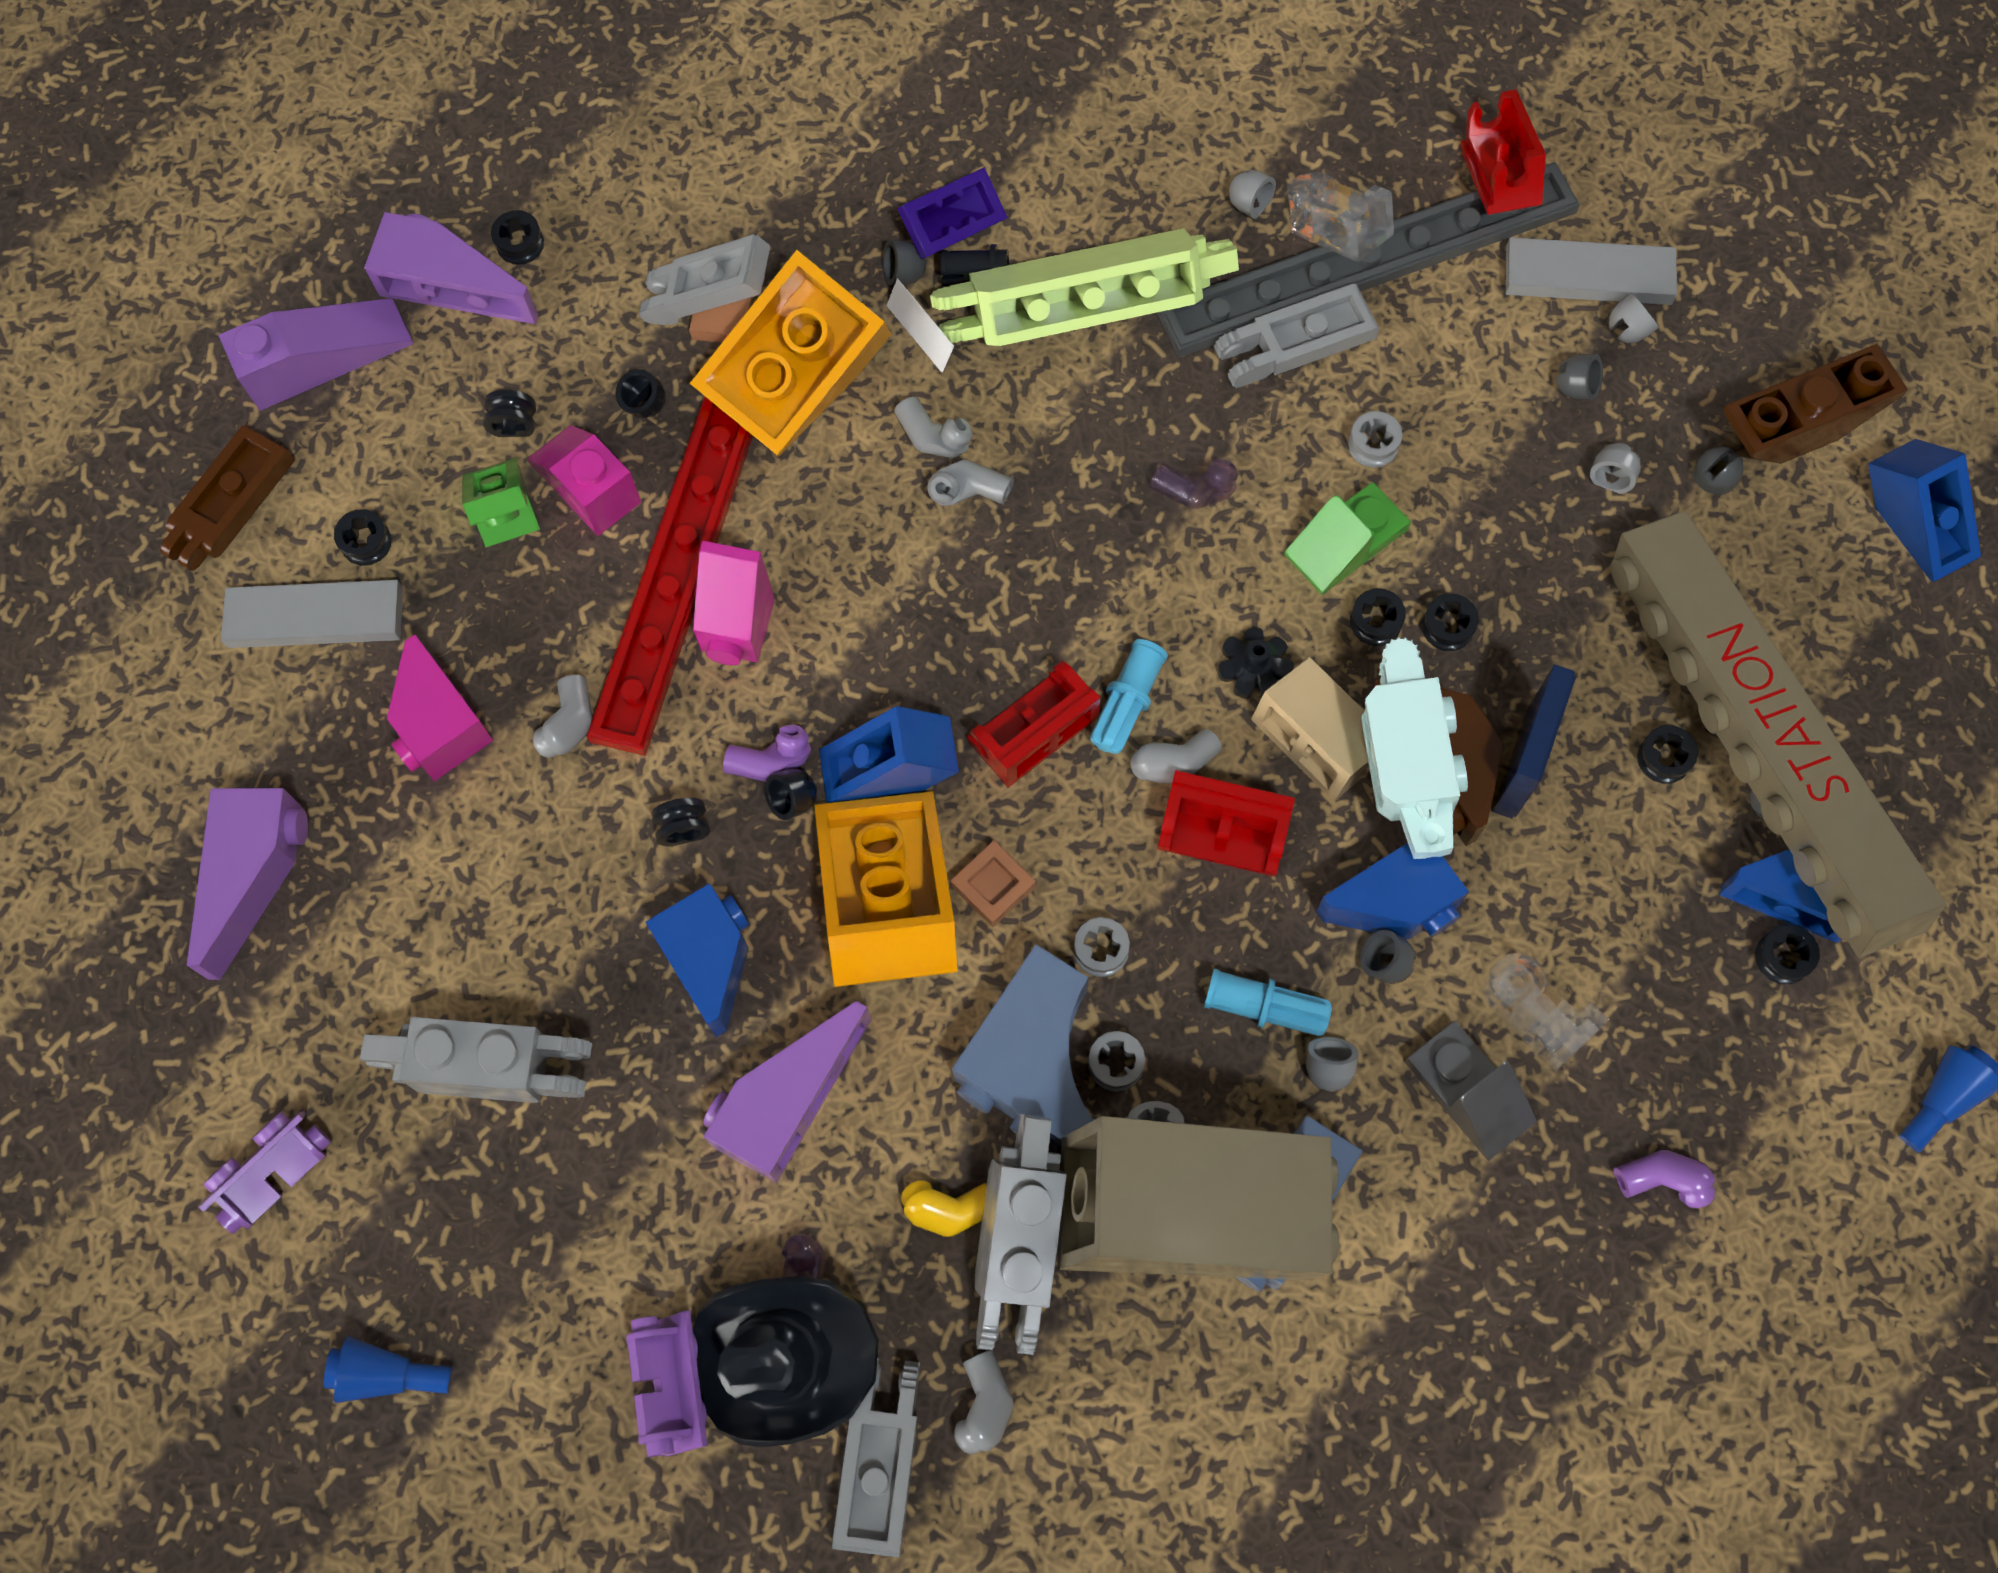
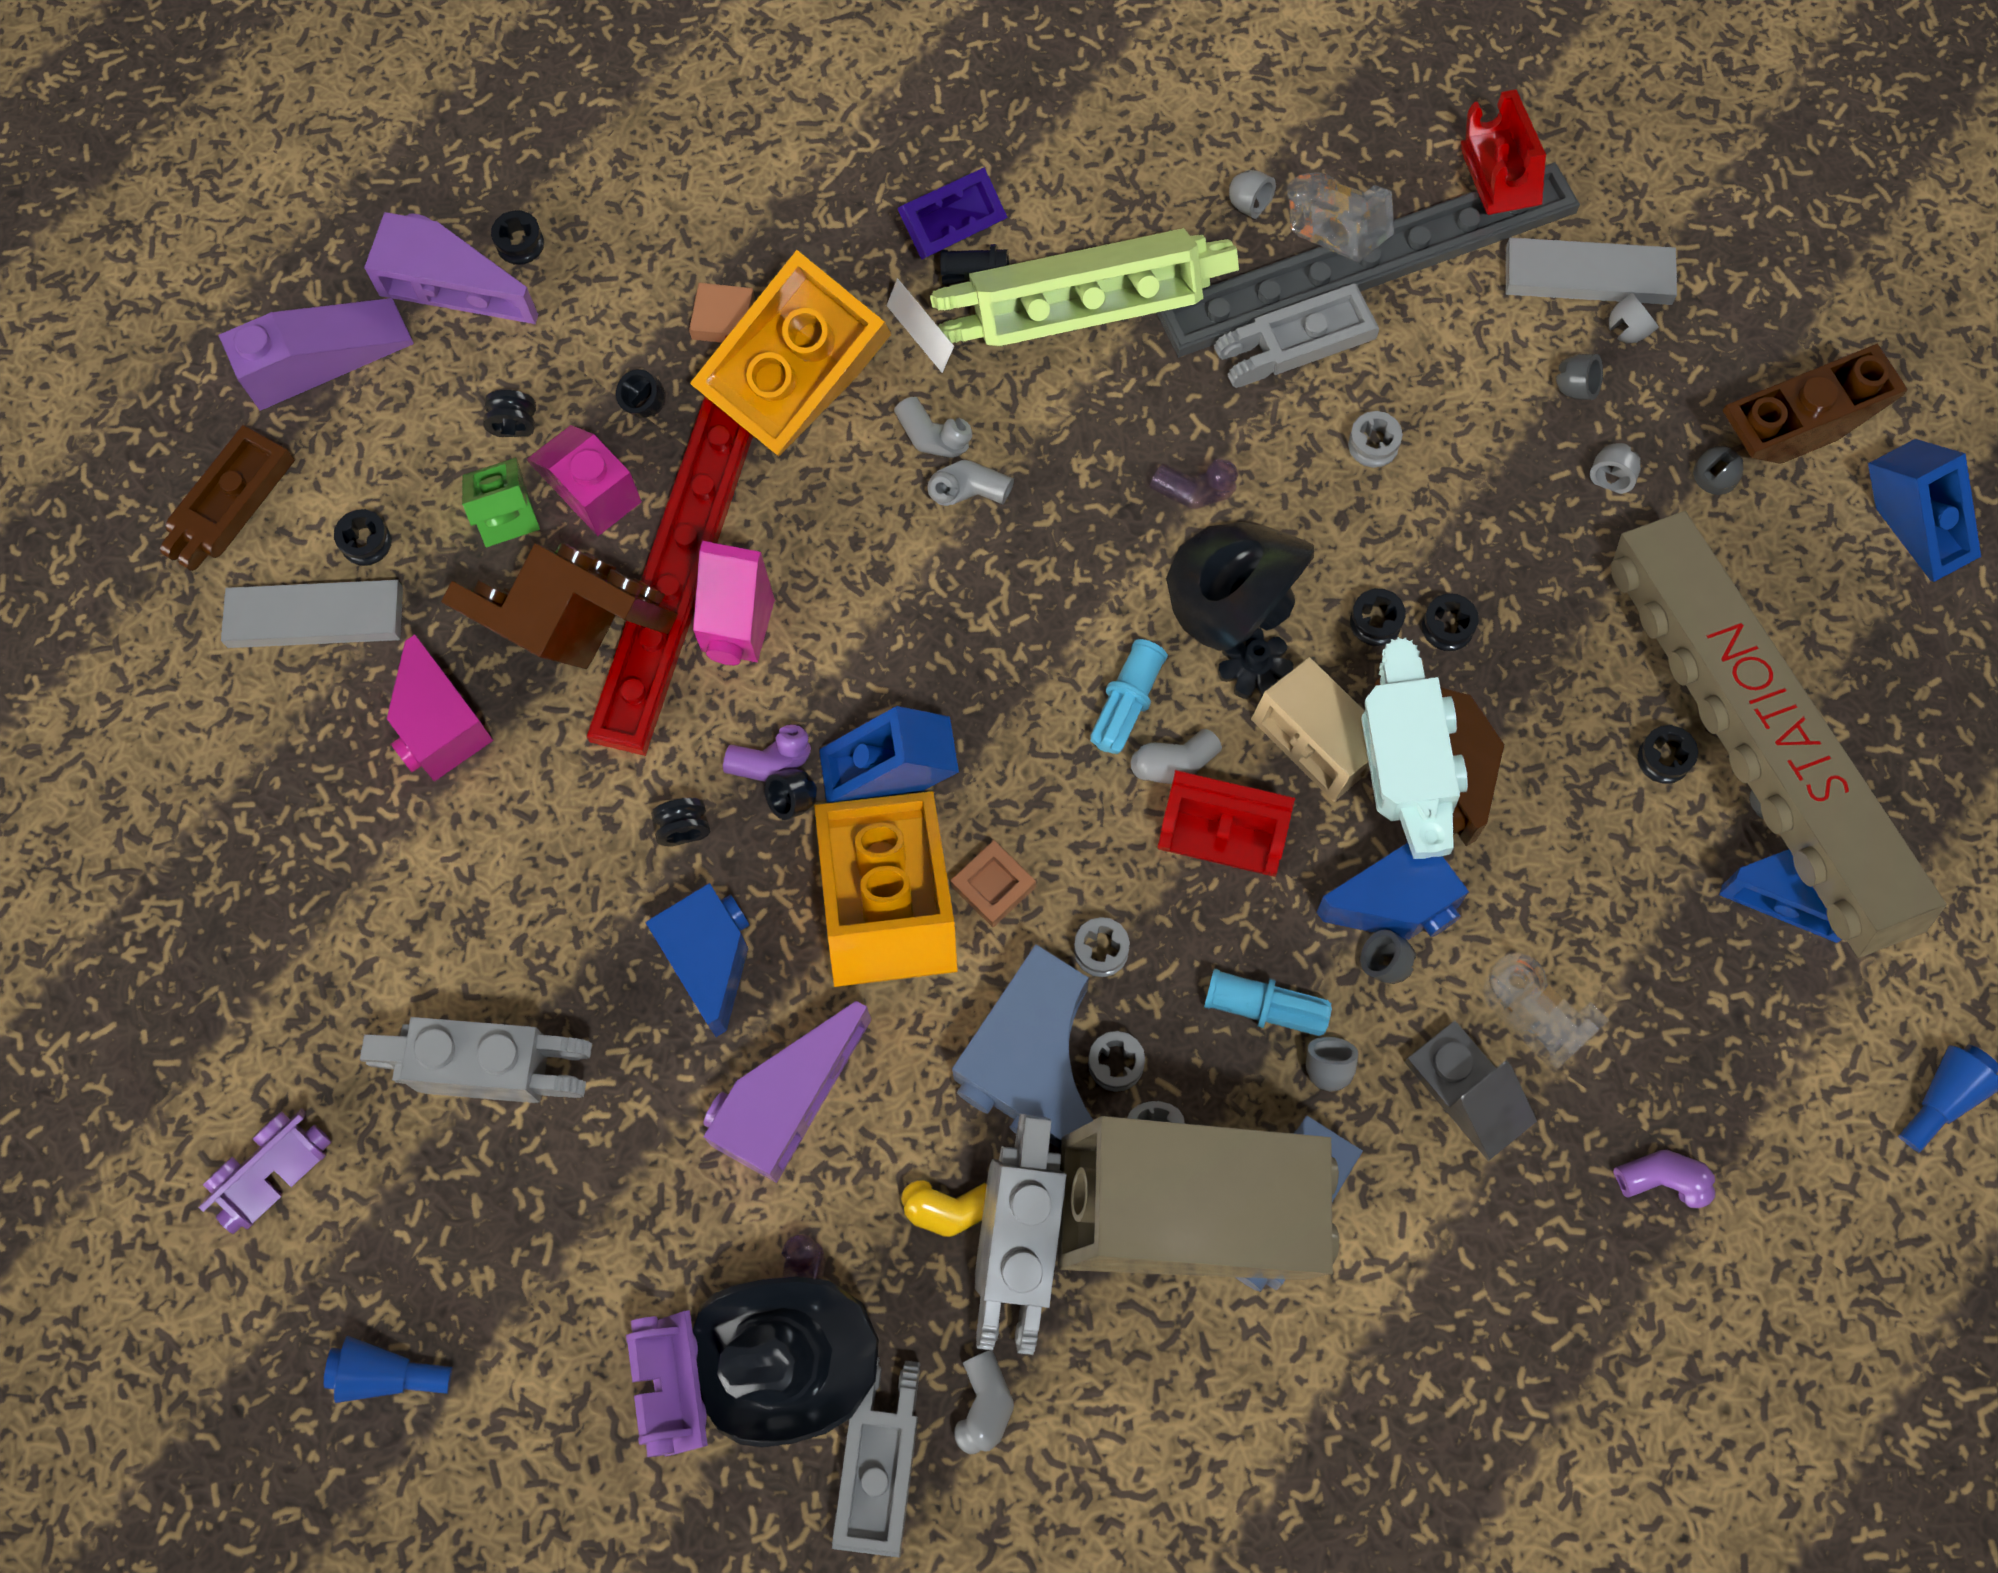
(243, 863): medium lavender slope -> none
(561, 604): none -> reddish brown bracket
(570, 723): light grey arm -> none
(706, 280): light grey hinge -> none
(902, 262): dark grey hinge -> none
(1036, 724): red hinge -> none
(1235, 581): none -> black hat
(1346, 536): slope -> none
(1534, 742): dark blue tile -> none
(1804, 943): black bush -> none

